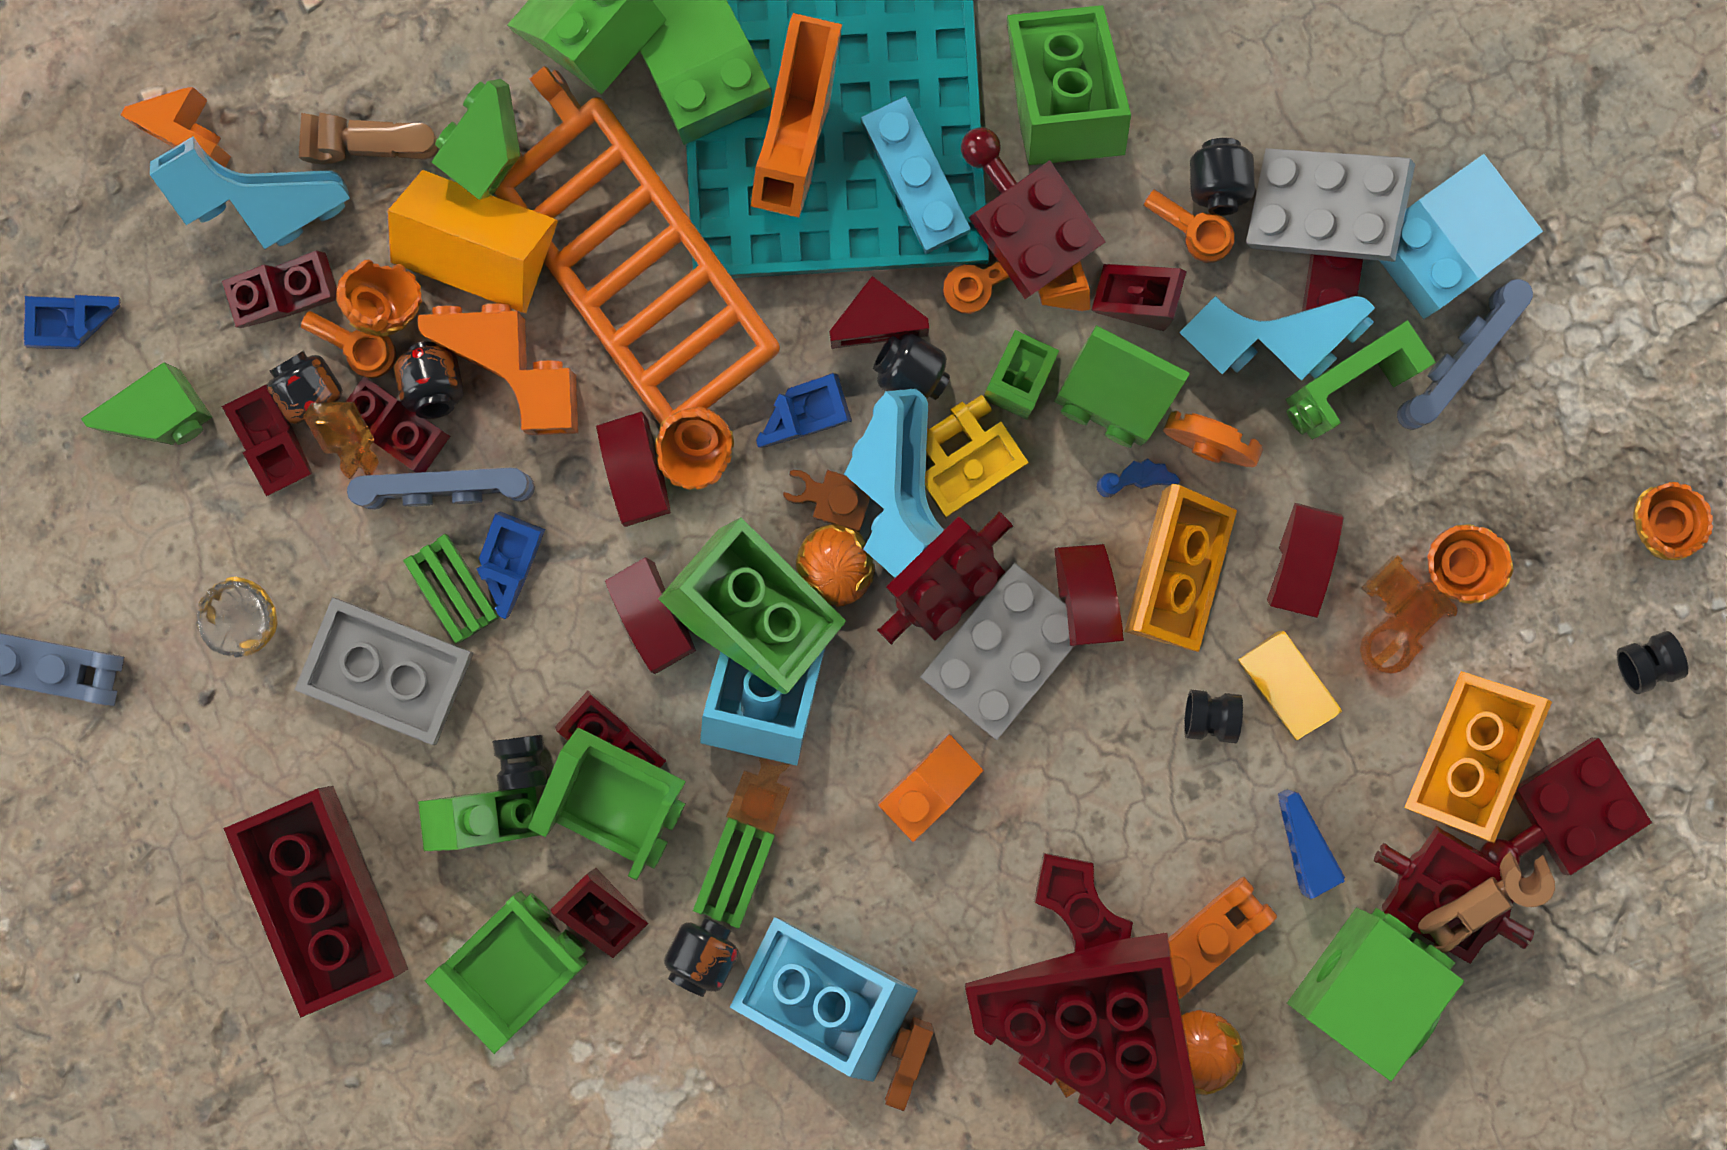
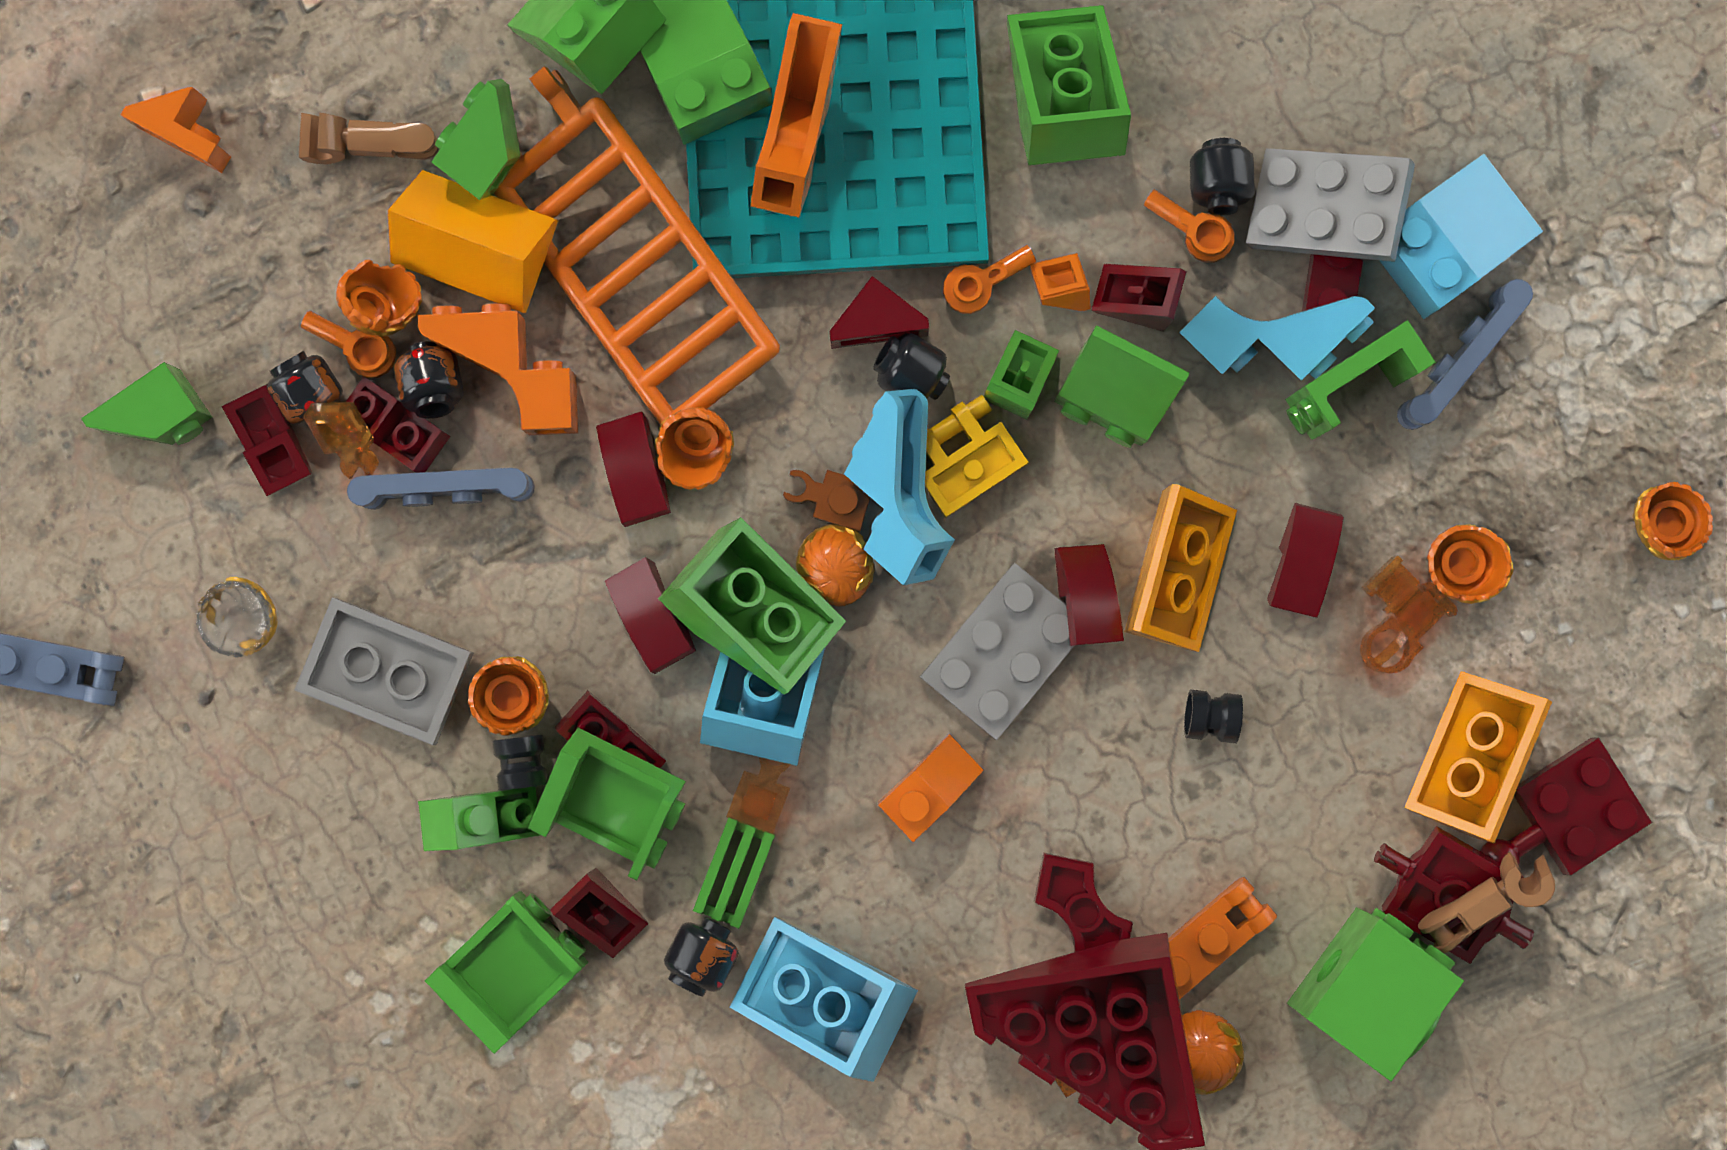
(65, 321): blue slope -> none
(269, 203): medium azure arch -> none
(280, 290): dark red slope -> none
(316, 900): dark red brick -> none
(428, 554): bright green tile -> none
(508, 558): blue slope -> none
(508, 695): none -> orange hair
(806, 411): blue slope -> none
(910, 1050): dark orange plate -> none
(915, 175): medium azure plate -> none
(946, 579): dark red plate -> none
(1033, 224): dark red plate -> none
(1138, 474): blue piece -> none
(1212, 439): orange plate -> none
(1289, 685): yellow slope -> none
(1311, 856): blue slope -> none
(1652, 662): black wheel -> none

